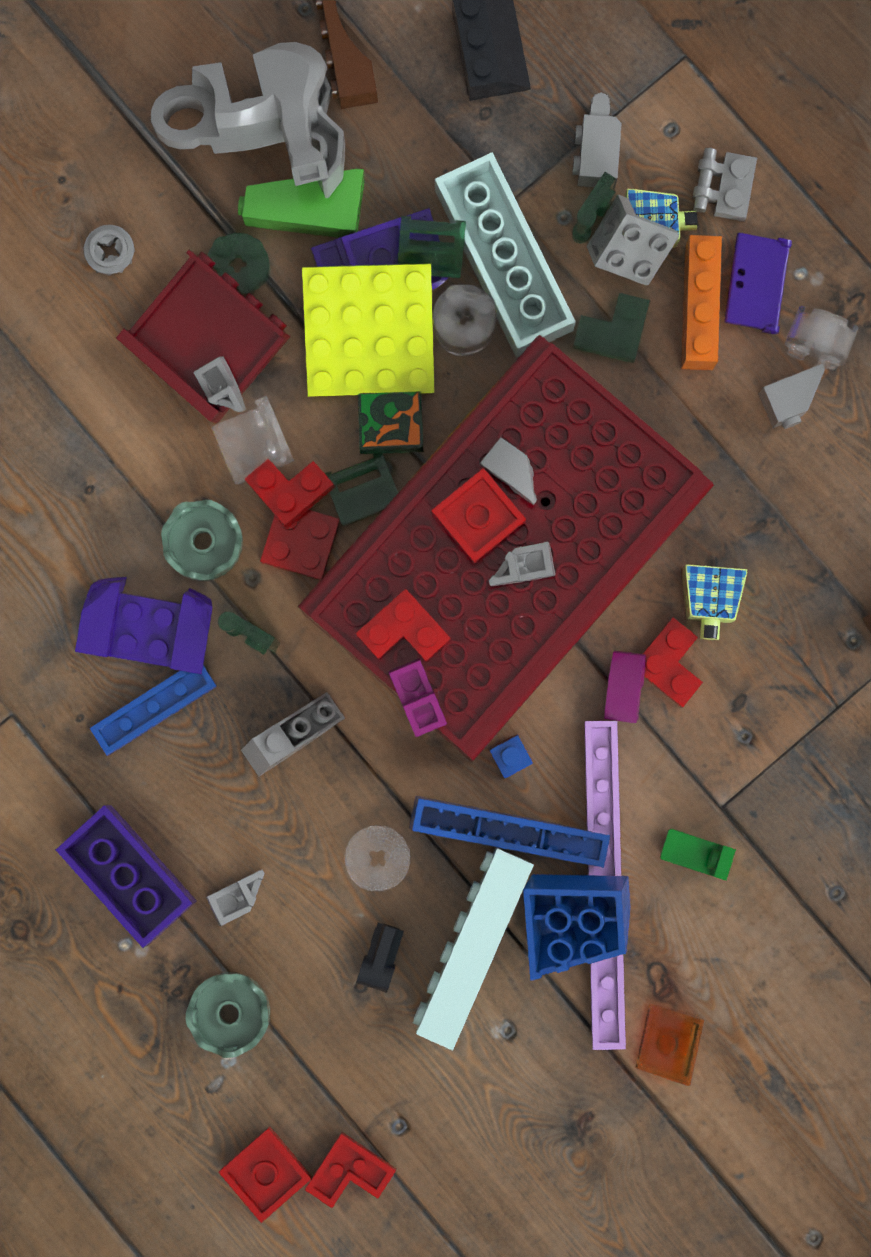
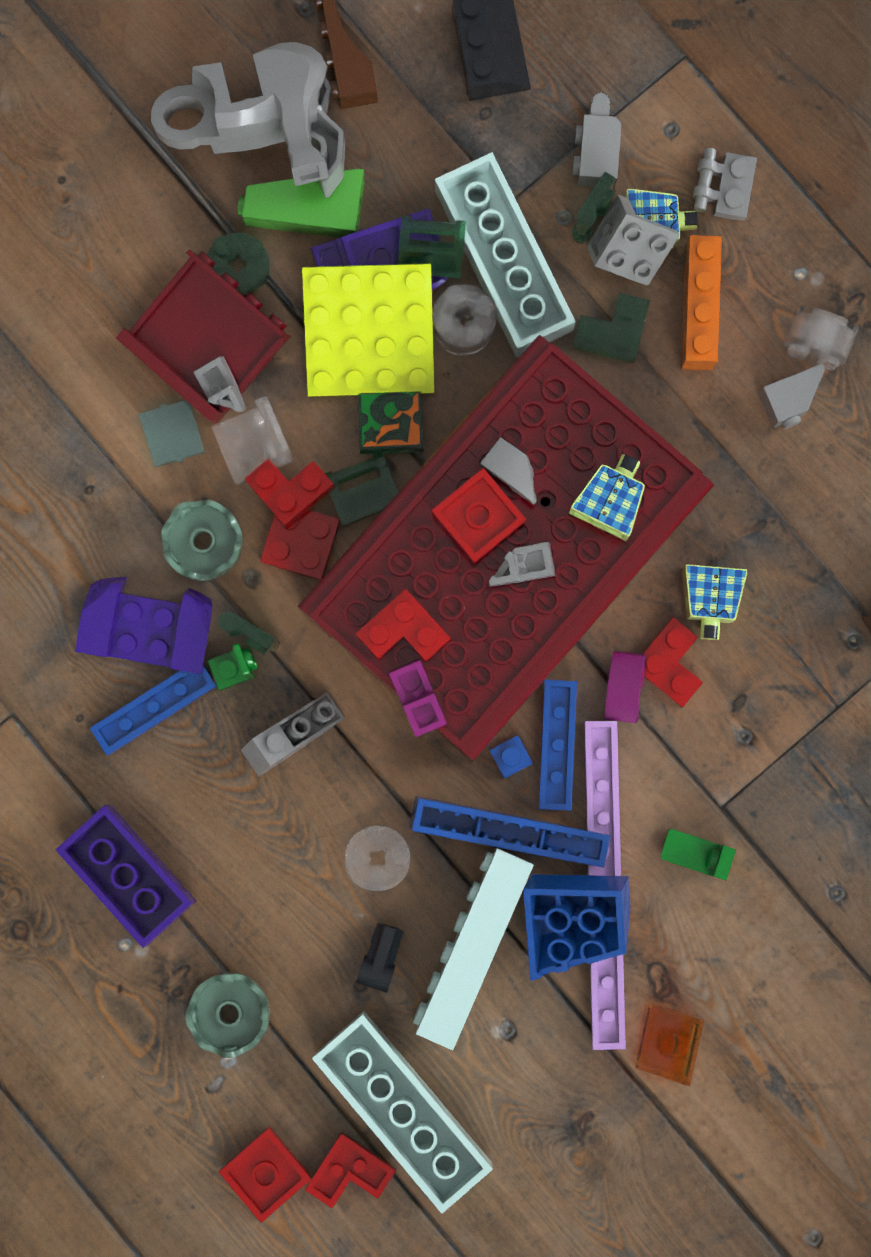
(106, 236): light grey gear -> none
(171, 433): none -> clear light blue piece
(233, 667): none -> green bracket
(235, 899): light grey slope -> none
(403, 1112): none -> light aqua brick
(557, 745): none -> blue plate
(611, 498): none -> torso
(762, 285): dark purple door -> none

